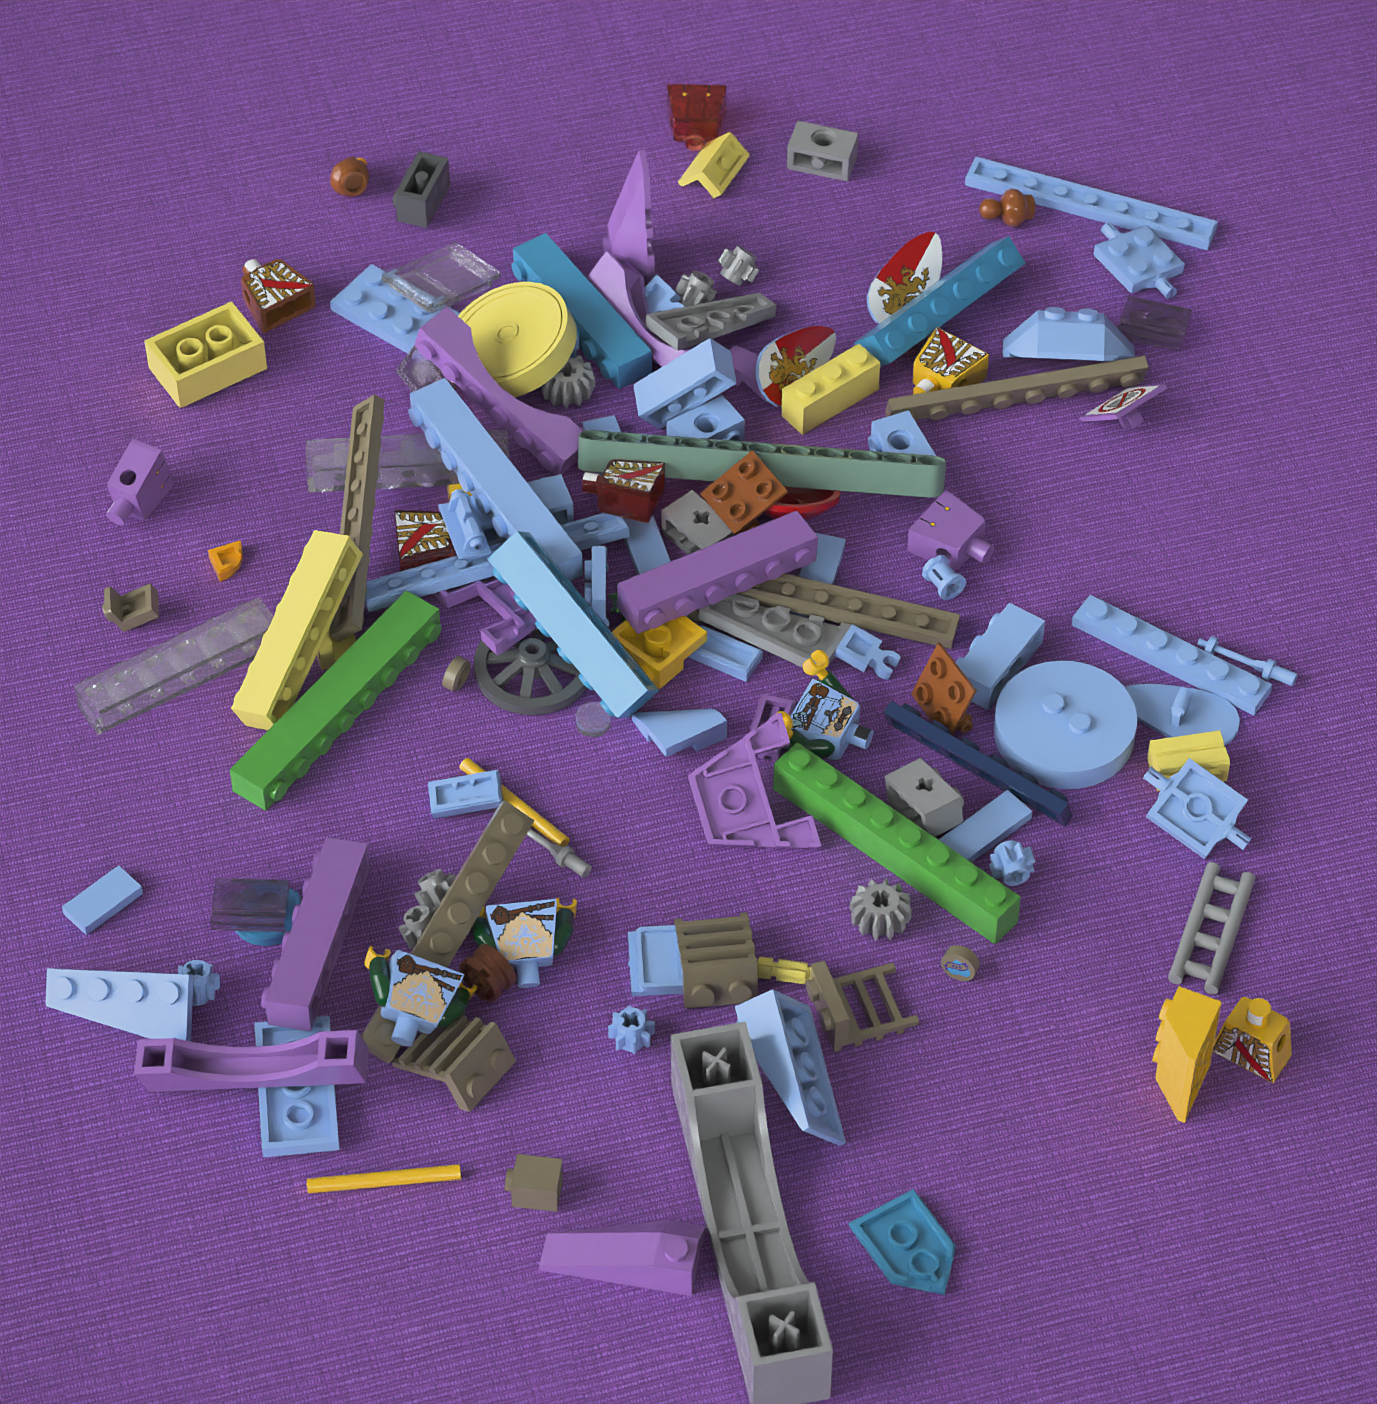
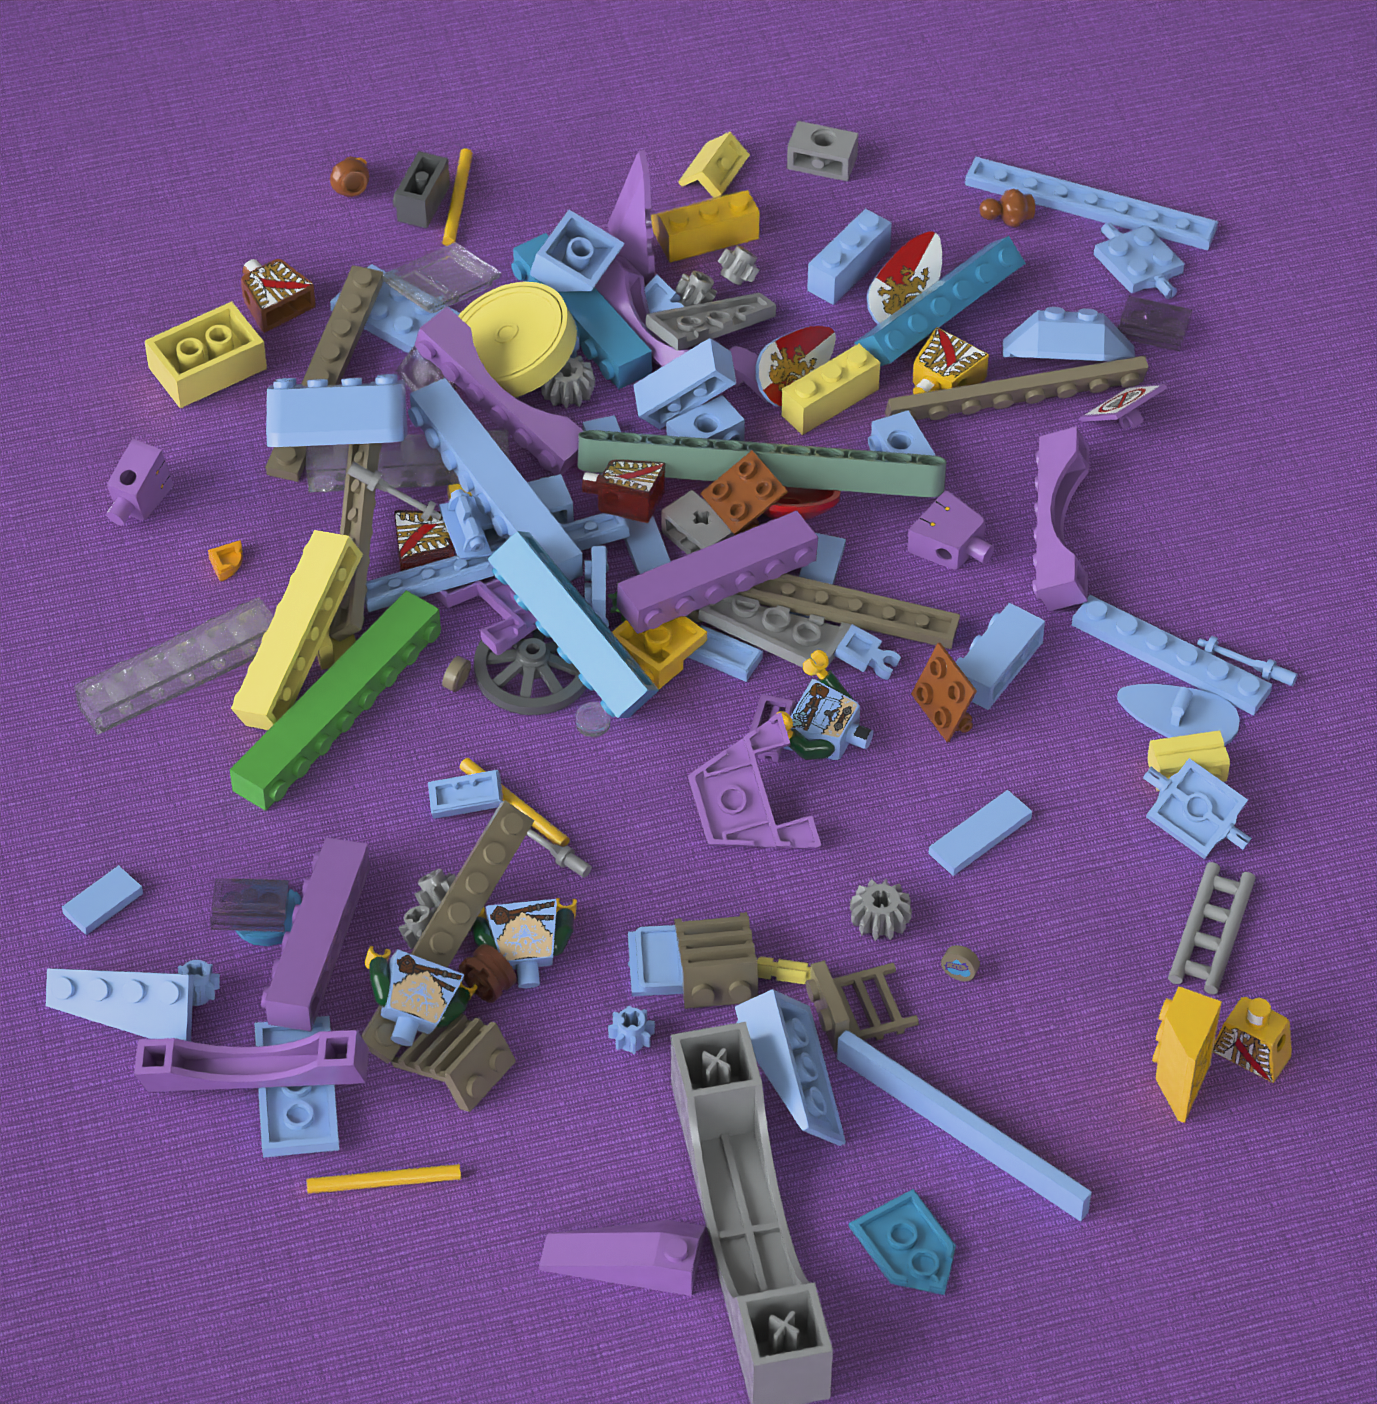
(131, 608): dark tan bracket -> none
(333, 354): none -> dark tan plate
(336, 412): none -> light blue windscreen
(374, 481): none -> light grey piece
(457, 197): none -> yellow bar
(535, 1182): dark tan brick -> none
(575, 255): none -> light blue slope
(682, 728): light blue slope -> none
(696, 113): clear red torso -> none
(707, 225): none -> yellow slope
(849, 256): none -> light blue brick
(896, 843): bright green brick -> none
(924, 797): light grey brick -> none
(944, 577): light blue bush -> none
(964, 1125): none -> light blue tile
(967, 755): dark blue plate -> none
(1012, 863): light blue gear -> none
(1062, 467): none -> medium lavender arch
(1065, 724): light blue brick -> none

